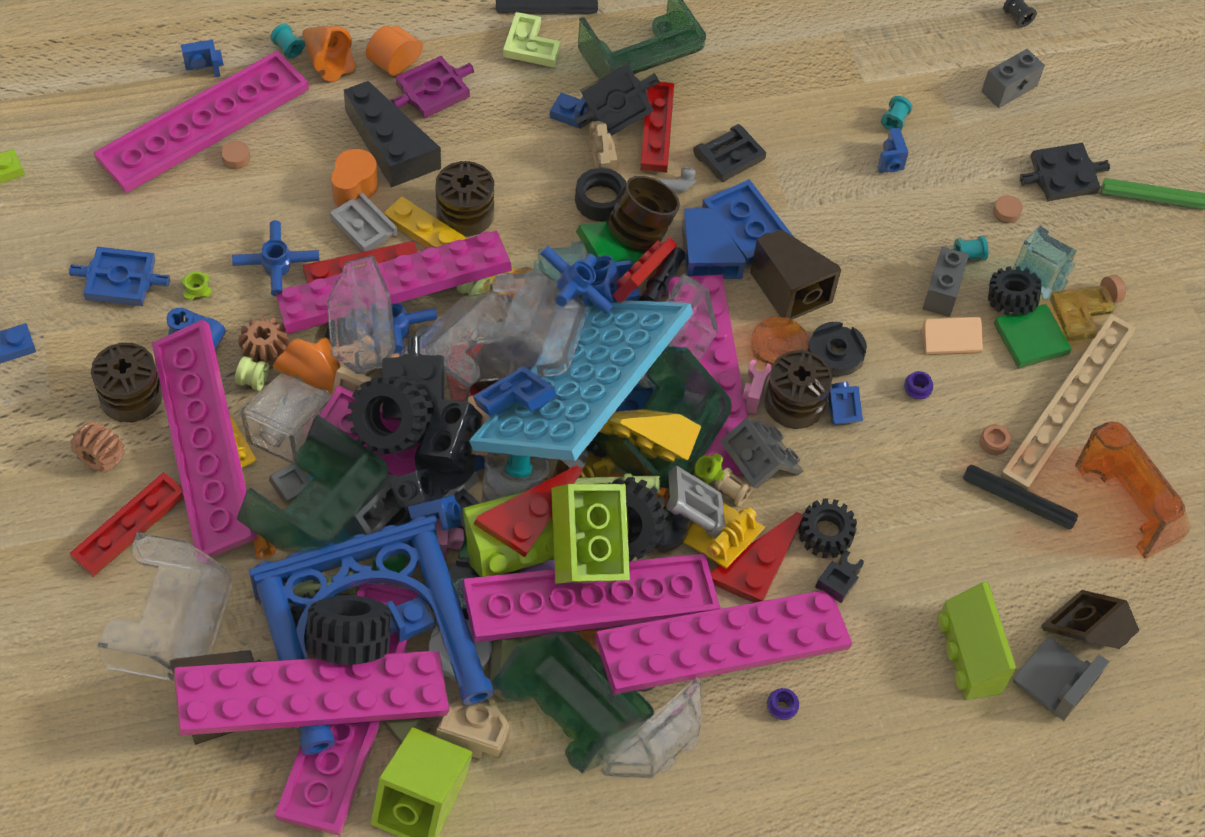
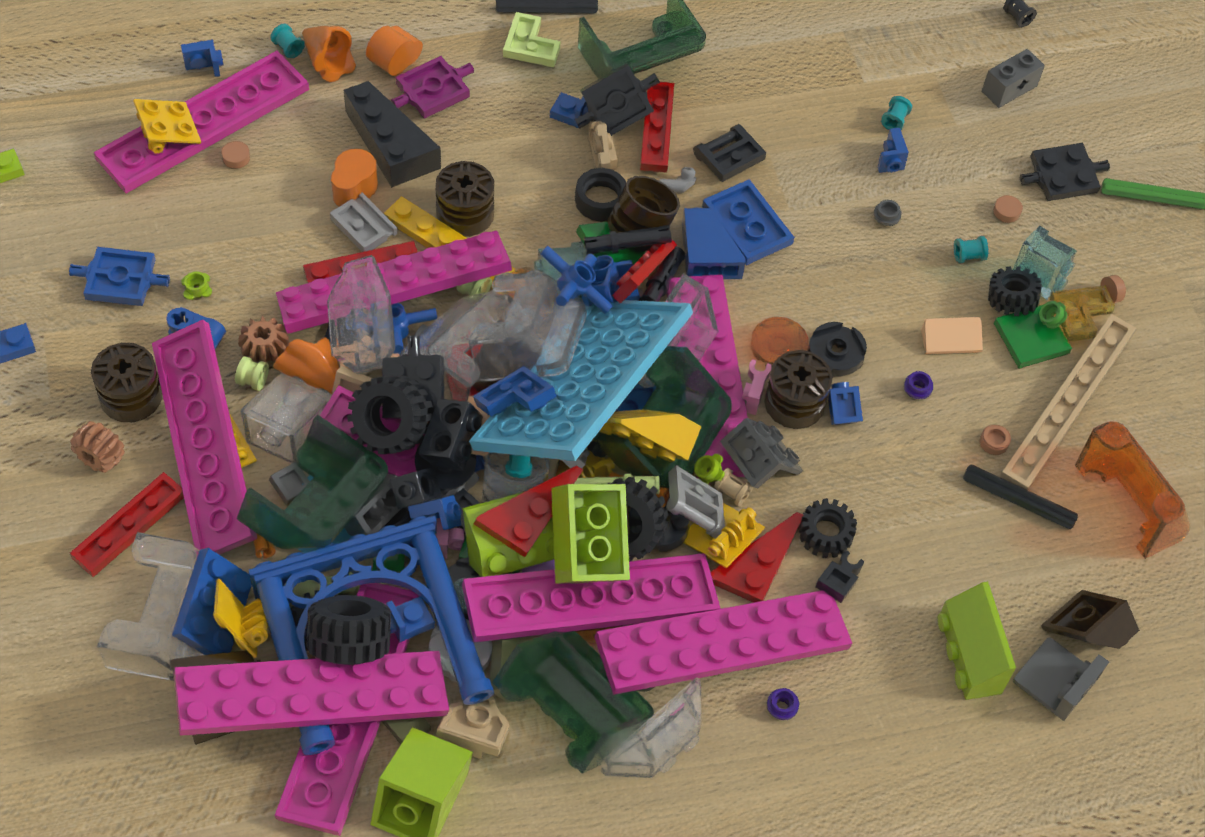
(165, 123): none -> yellow hinge
(196, 619): none -> blue plate
(243, 622): none -> yellow hinge
(275, 257): blue bar -> none
(626, 240): none -> black pin
(793, 274): dark brown slope -> none
(887, 213): none -> dark grey plate
(945, 281): dark grey brick -> none
(1047, 312): none -> bright green plate

